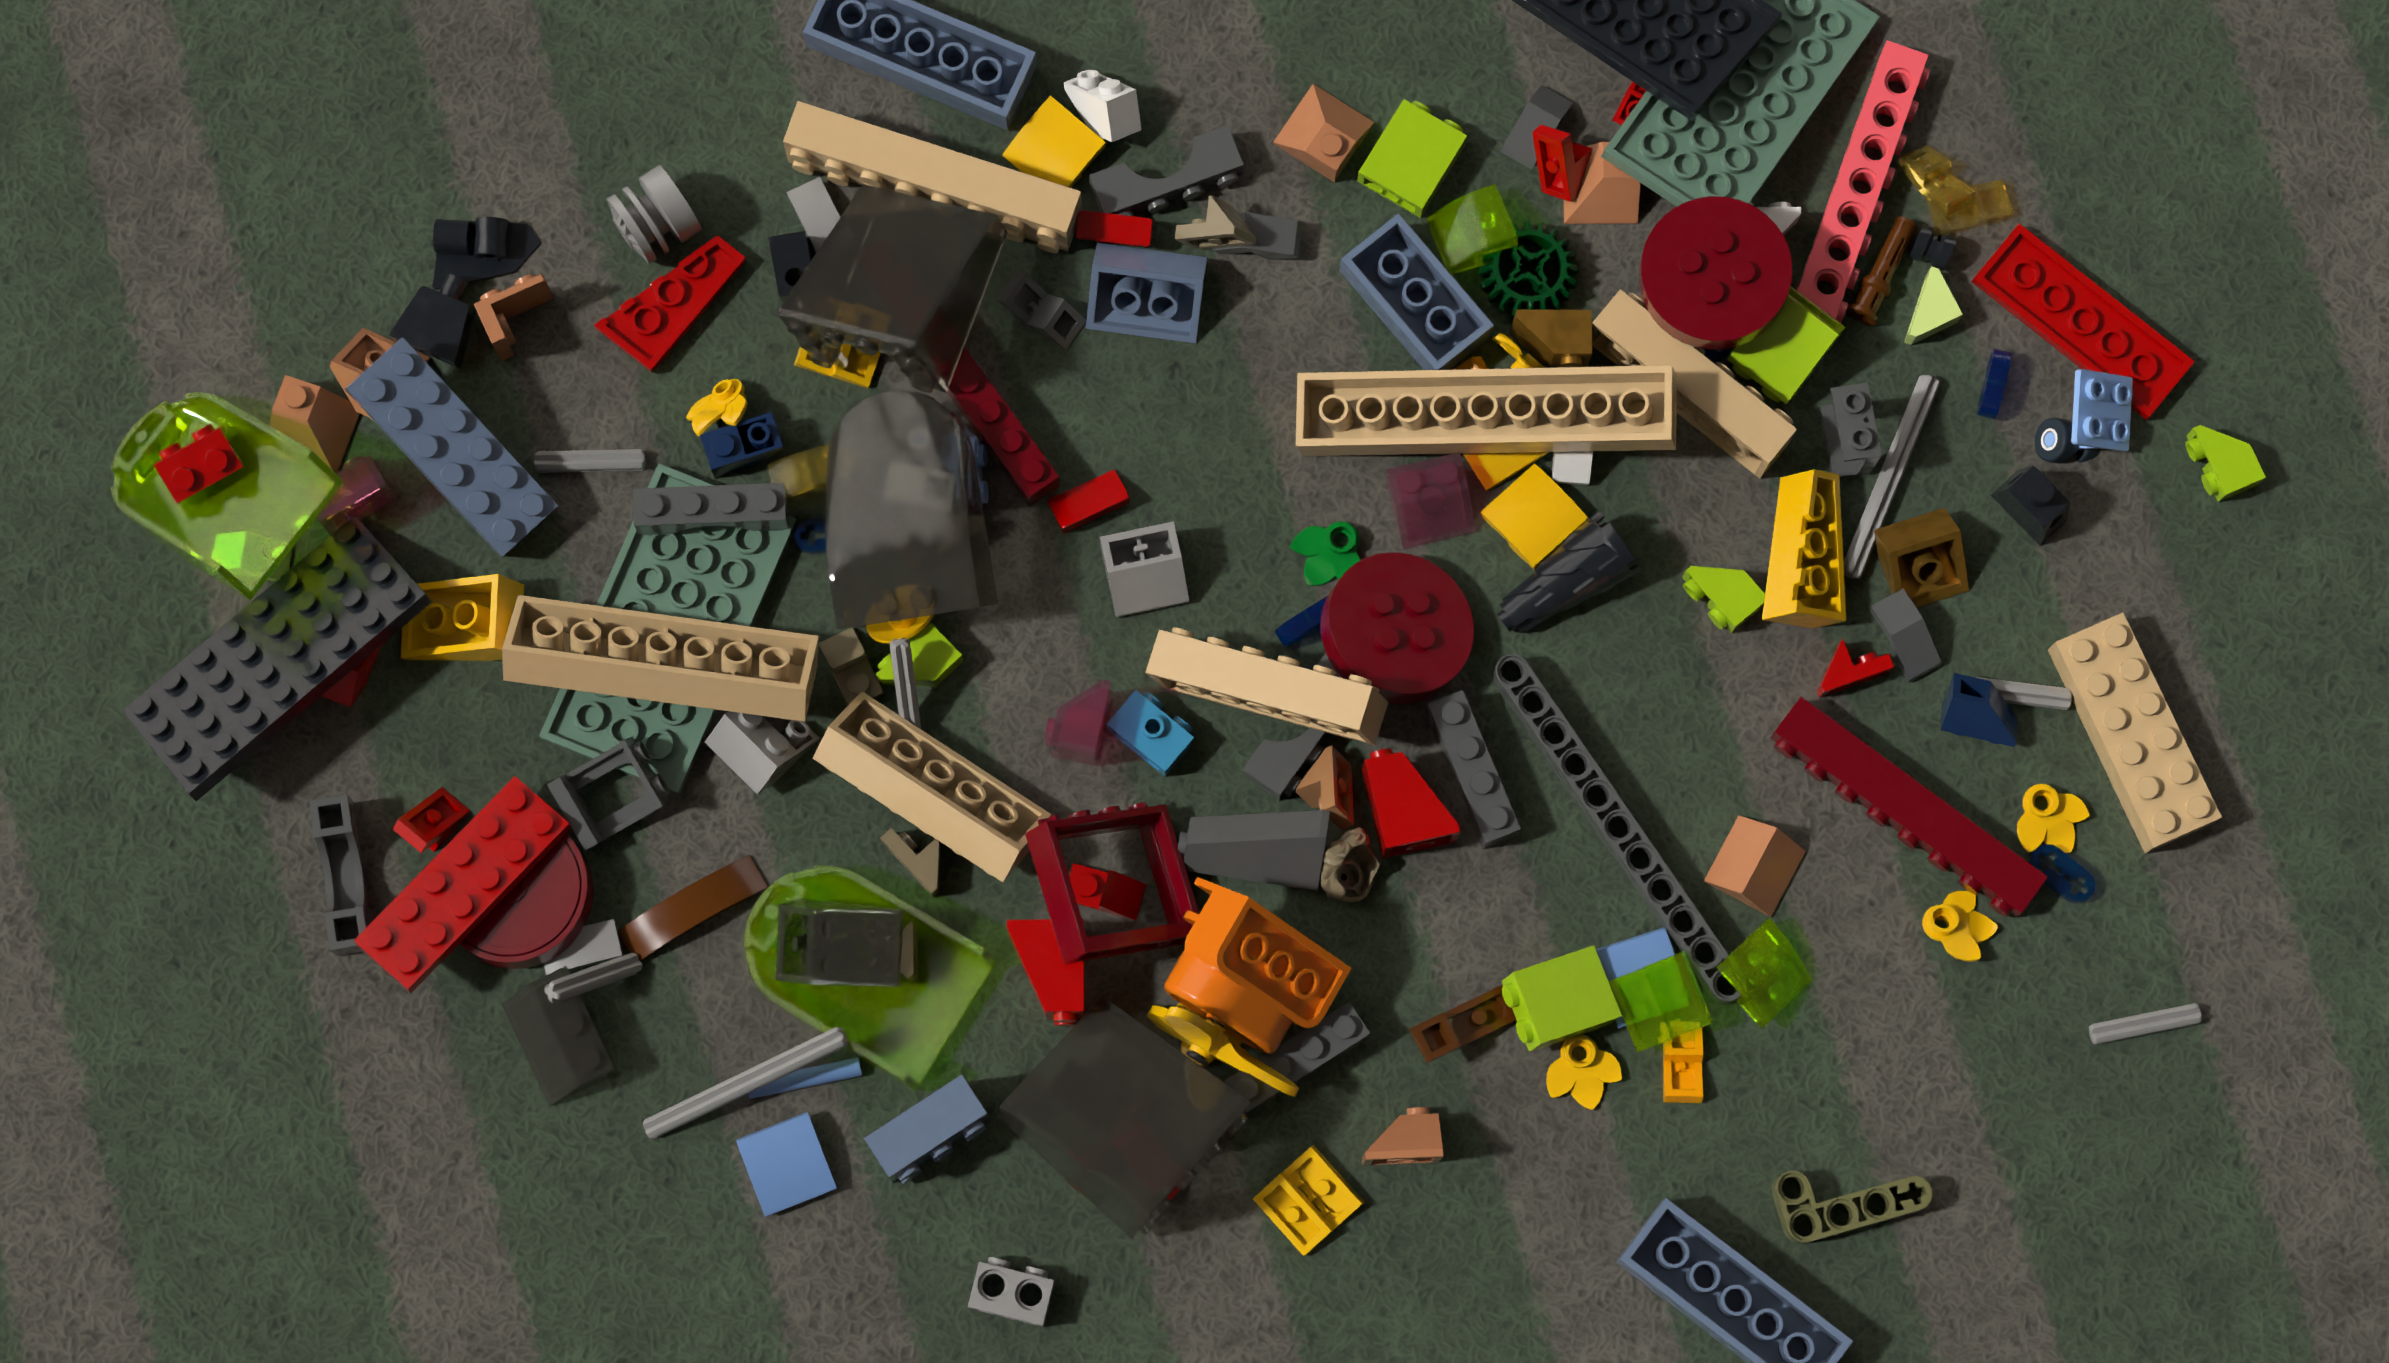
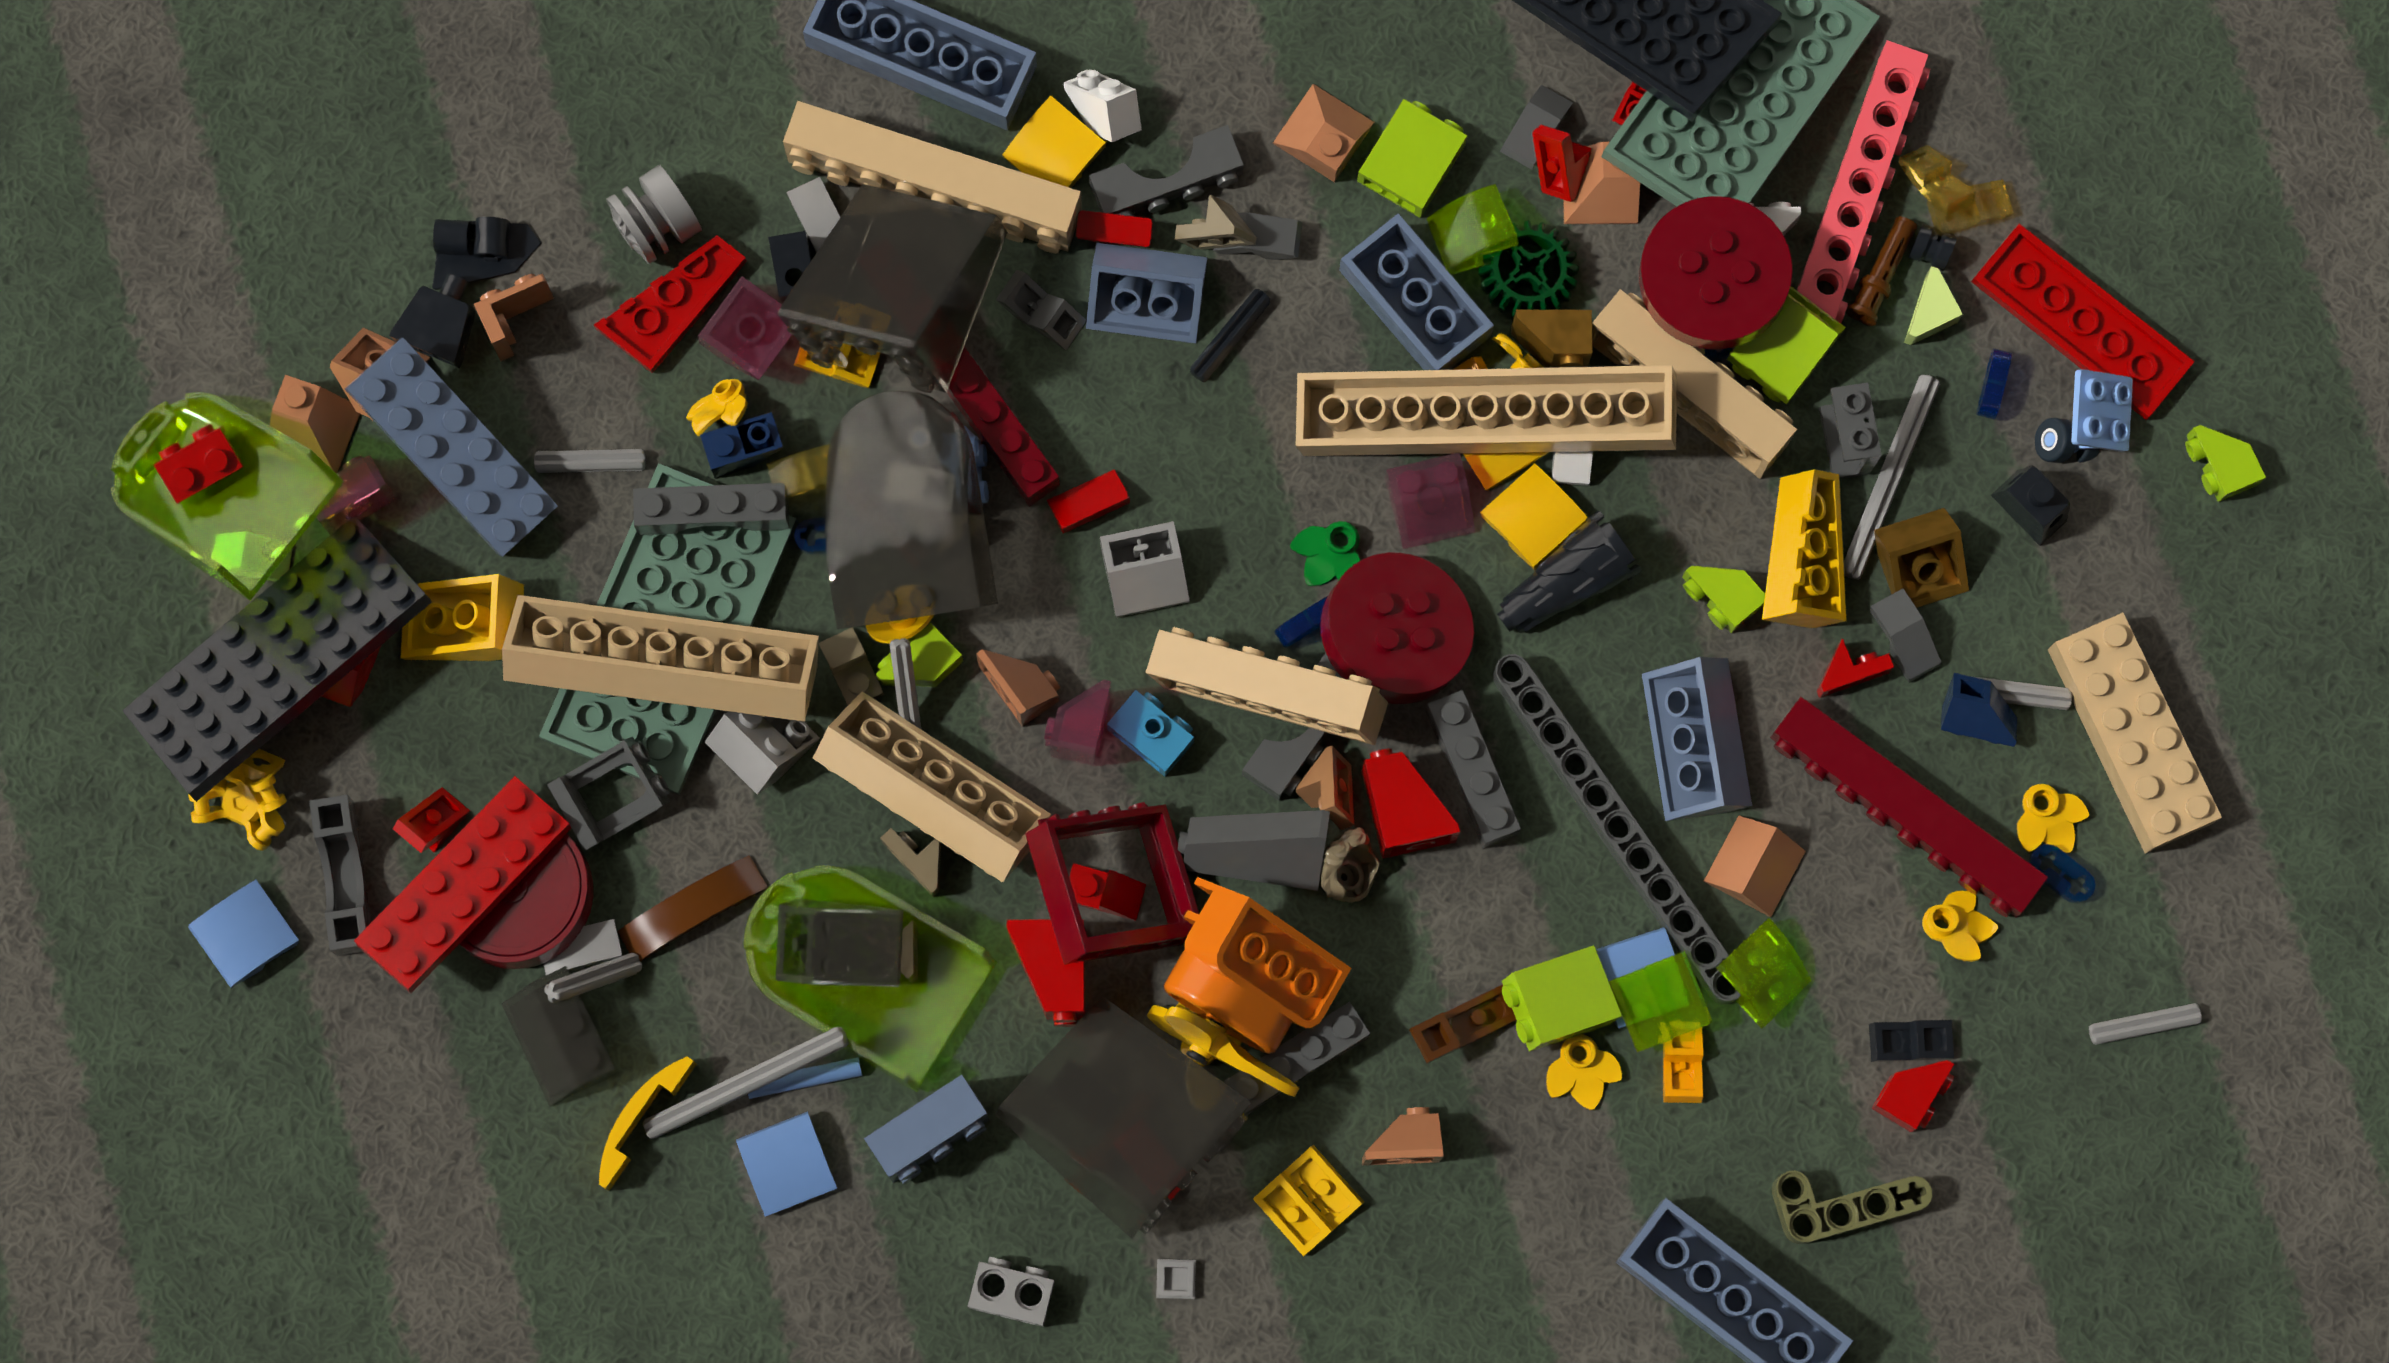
(243, 933): none -> medium blue slope
(246, 799): none -> yellow piece
(669, 1078): none -> yellow slope
(746, 330): none -> clear pink slope
(1019, 684): none -> nougat slope
(1176, 1279): none -> light grey tile
(1230, 335): none -> black axle
(1696, 738): none -> sand blue slope
(1910, 1093): none -> red slope
(1911, 1040): none -> black slope

